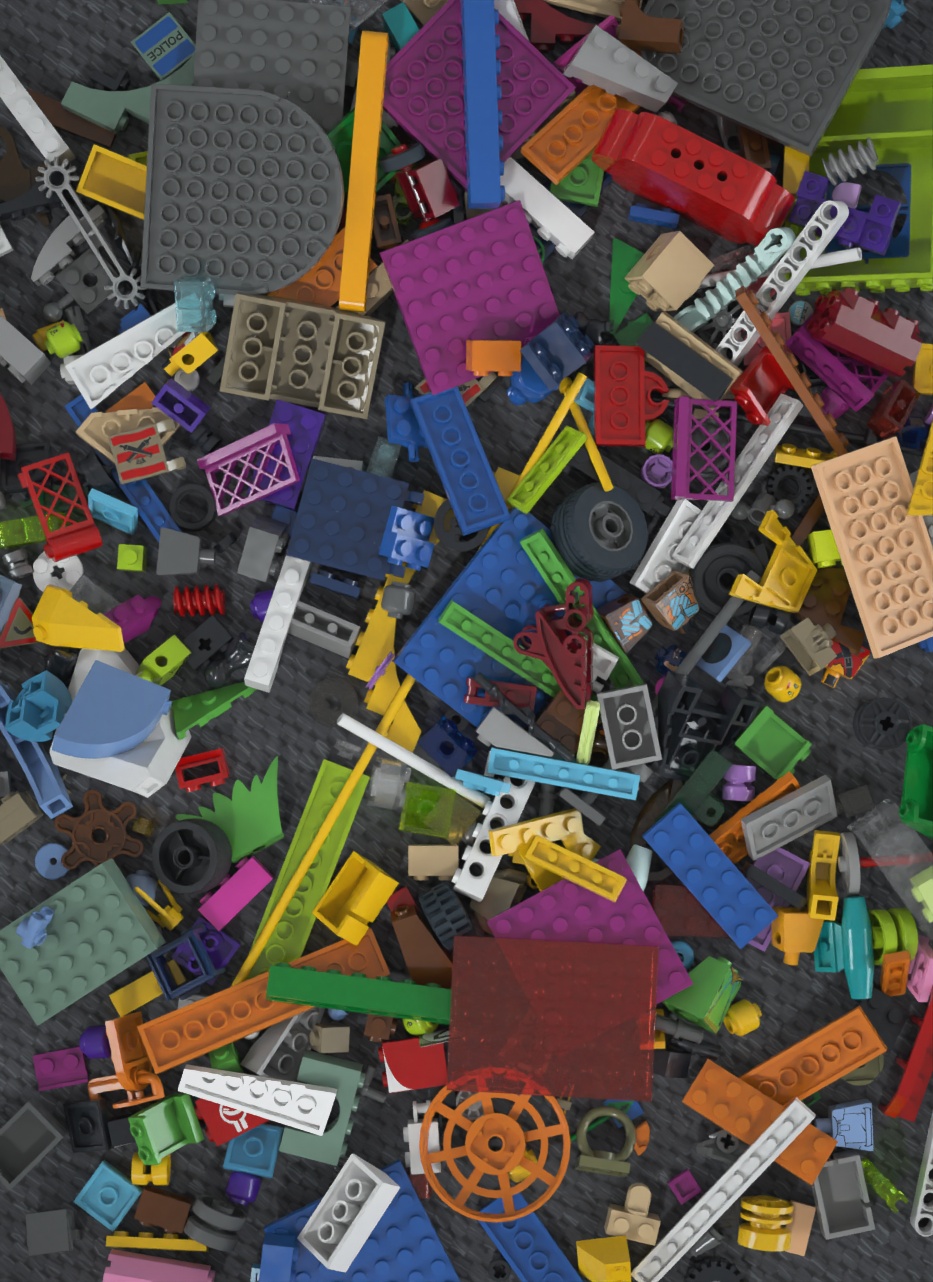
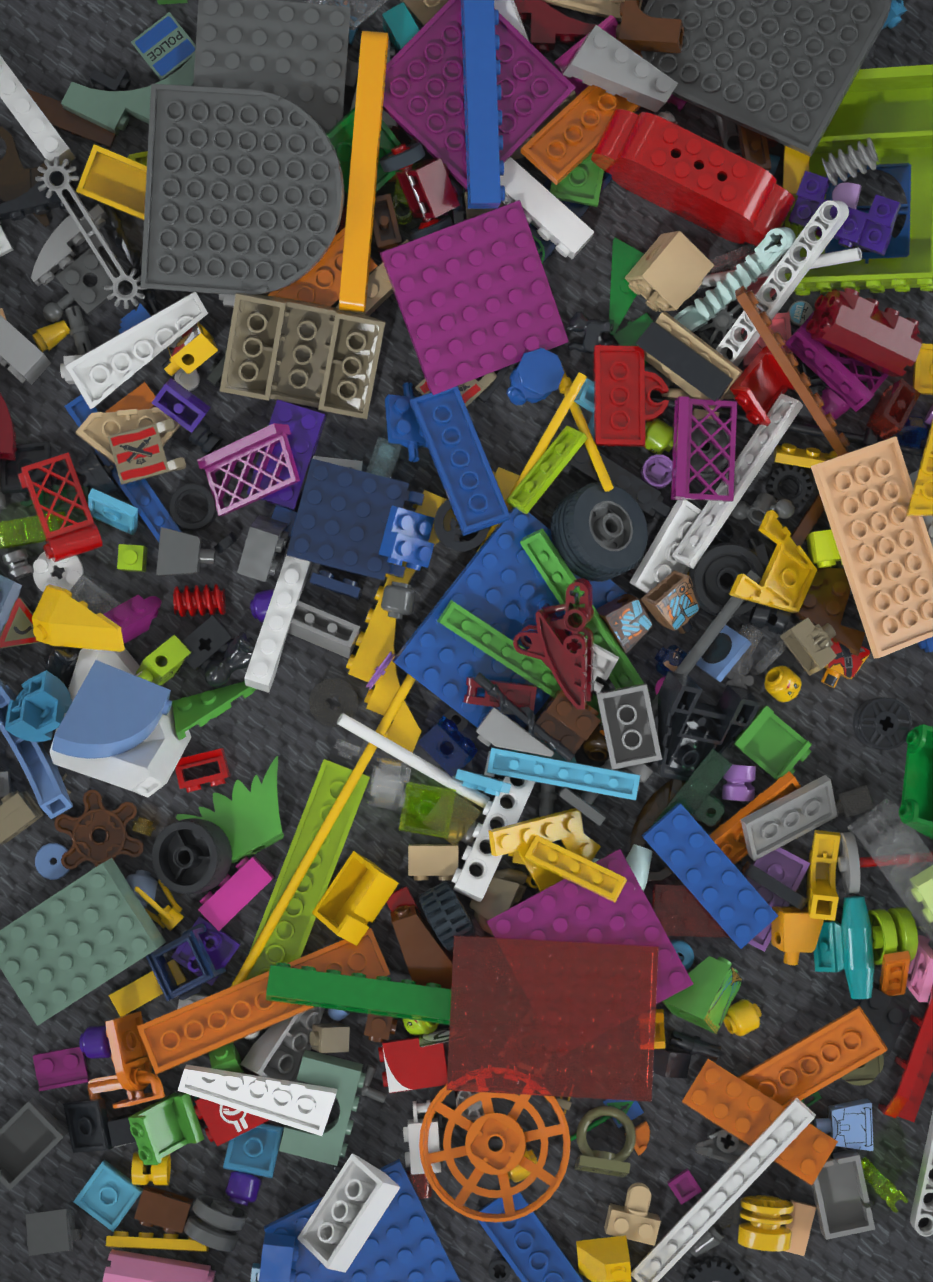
(33, 927): medium blue plate -> none
(63, 339): lime head -> none
(194, 304): clear light blue brick -> none
(493, 356): orange brick -> none
(558, 350): dark blue bracket -> none
(588, 732): yellowish green axle -> none
(643, 214): blue plate -> none
(678, 1028): dark grey pin -> none

